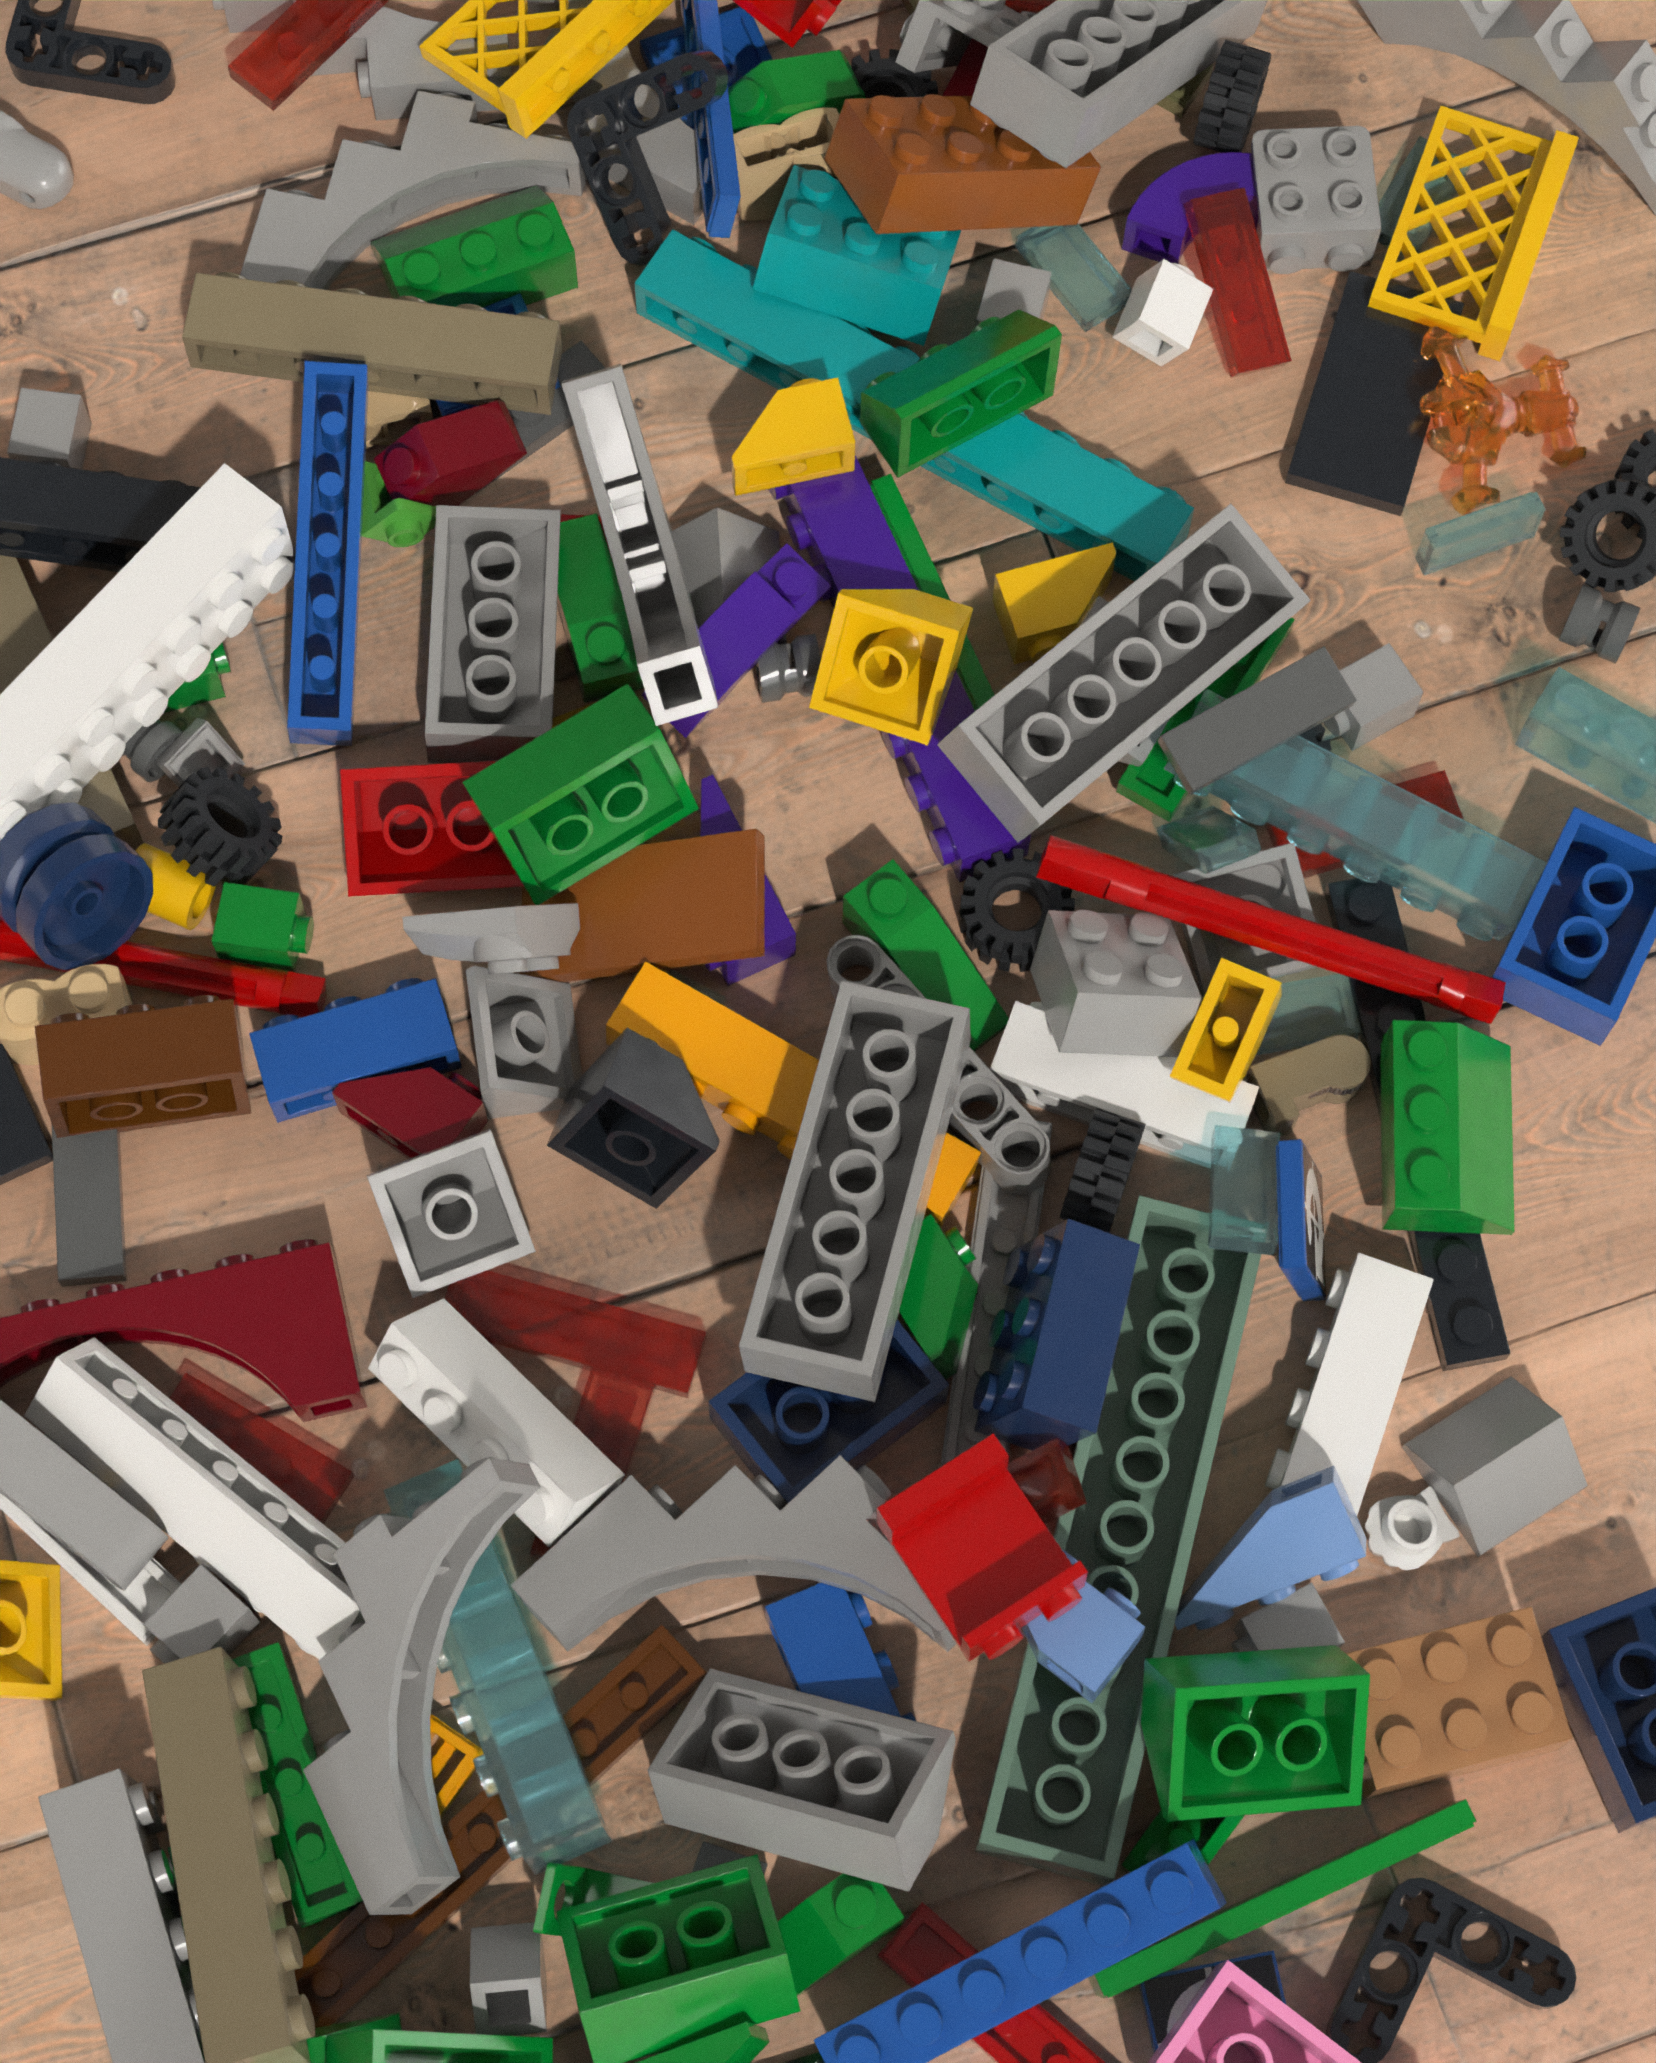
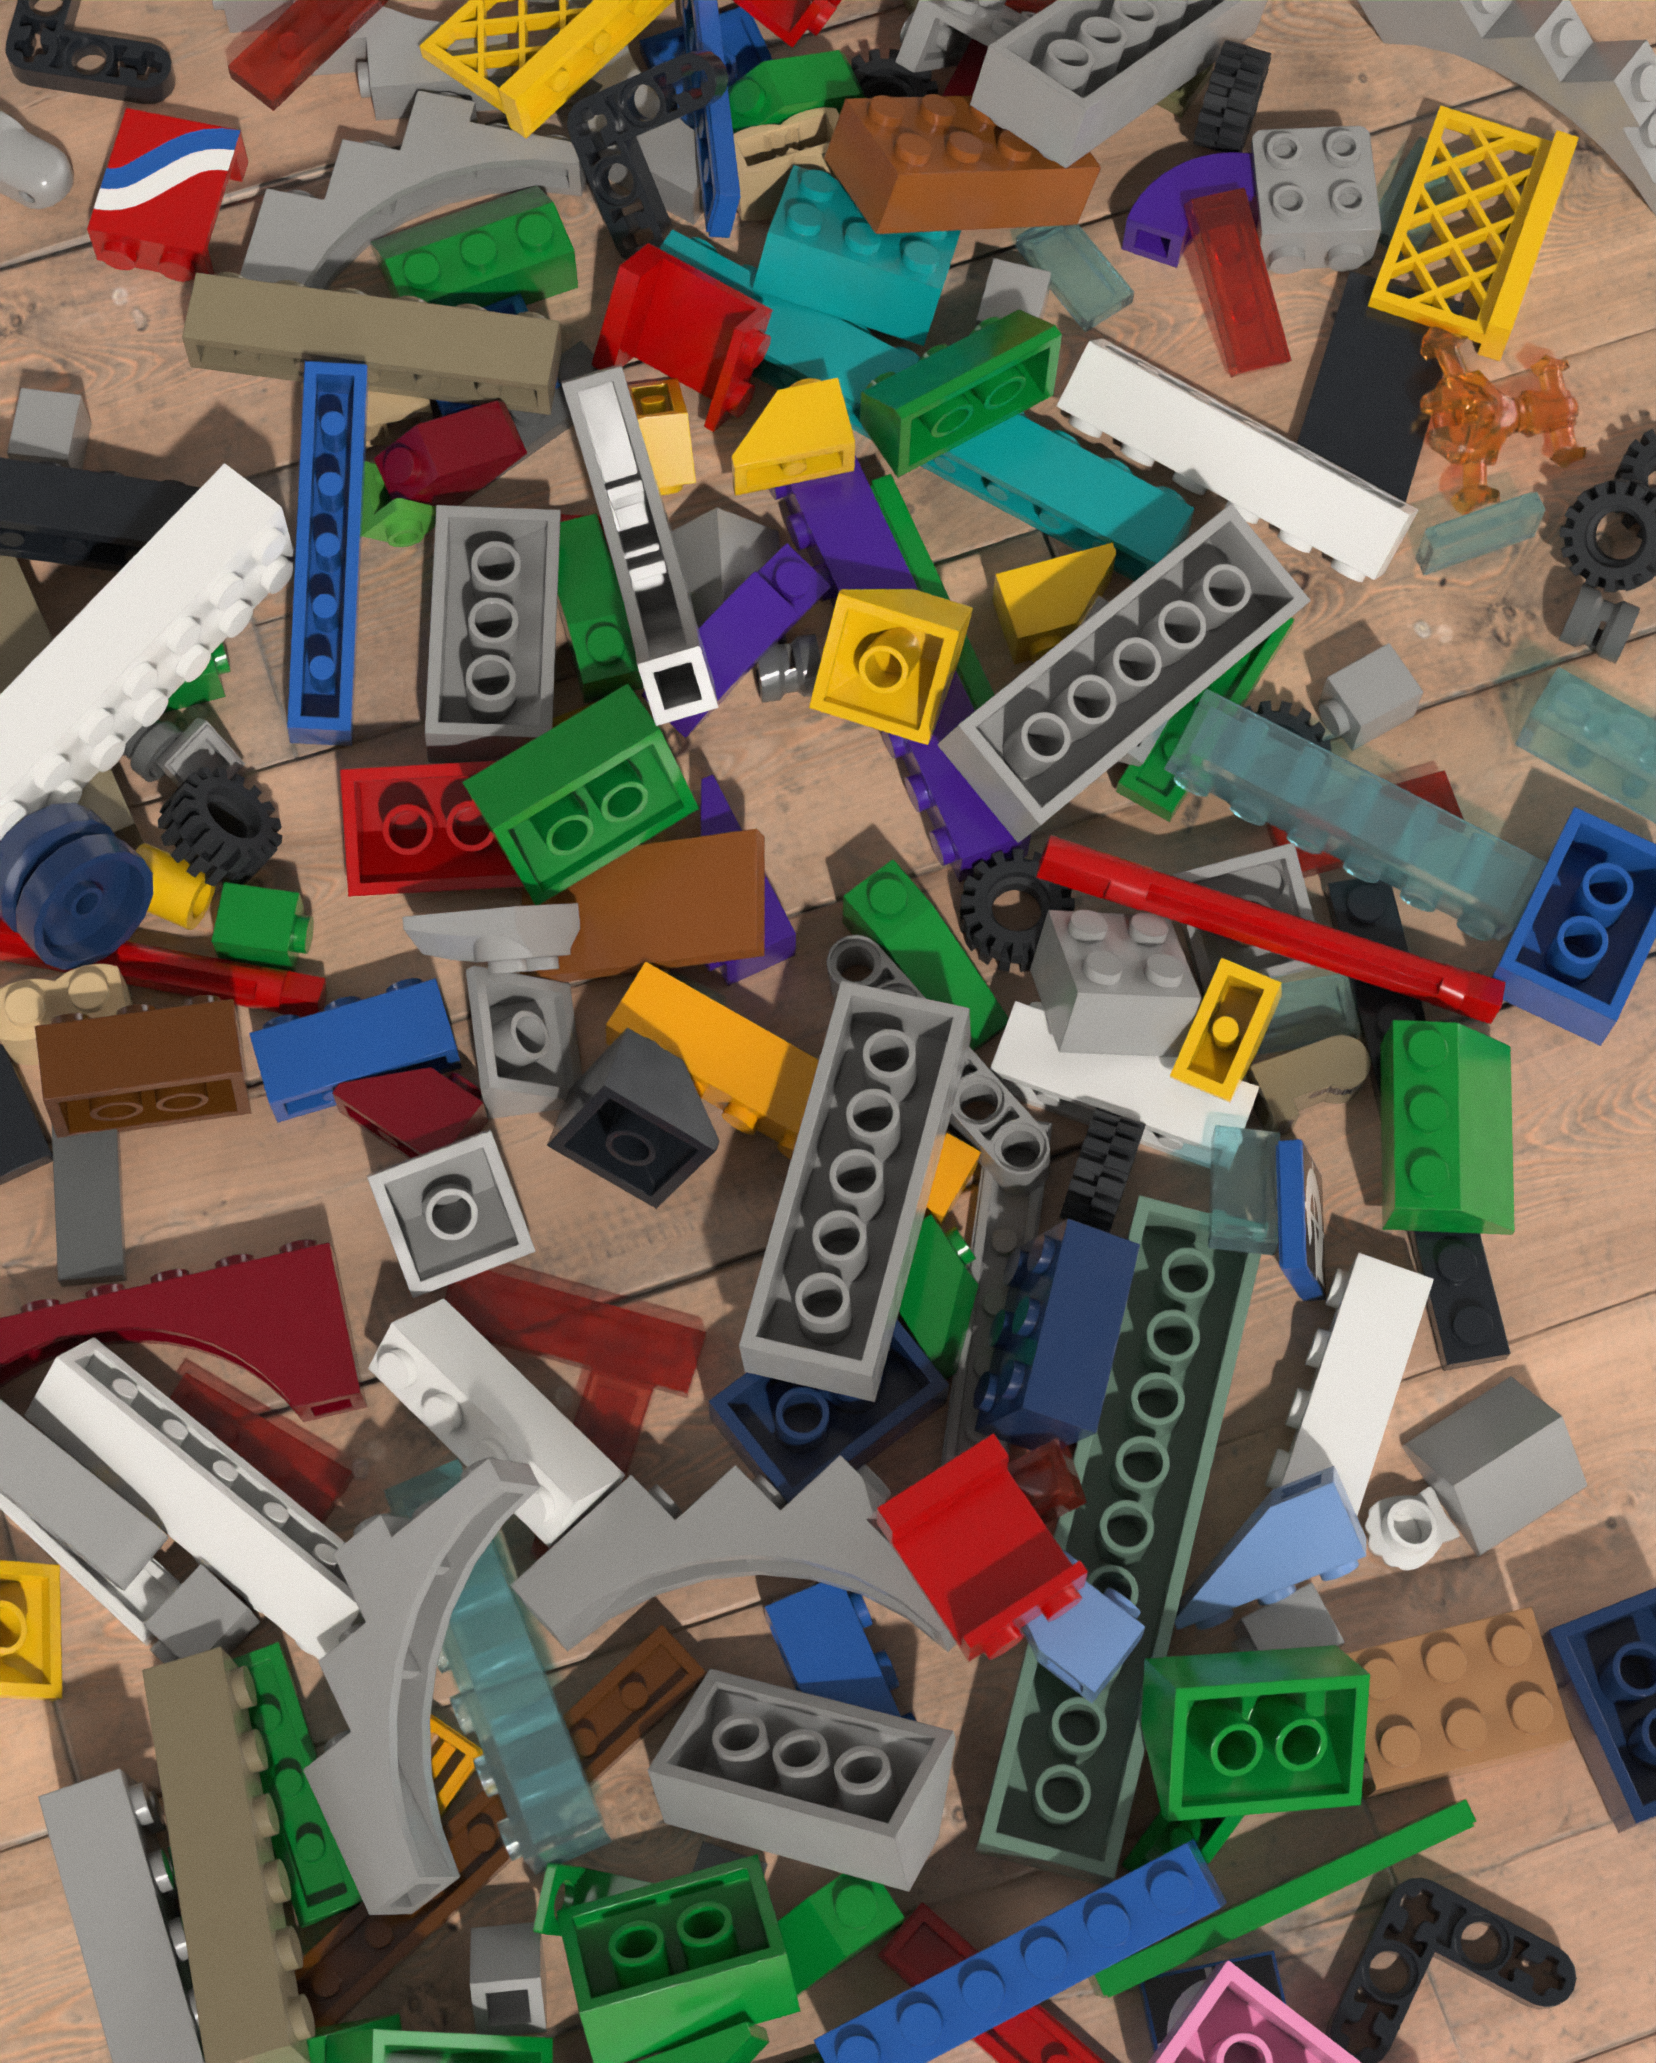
(164, 194): none -> panel
(665, 432): none -> yellow slope
(685, 329): none -> red panel
(1163, 312): white brick -> none
(1209, 839): clear light blue tile -> none
(1236, 459): none -> white brick
(1256, 720): dark grey tile -> none

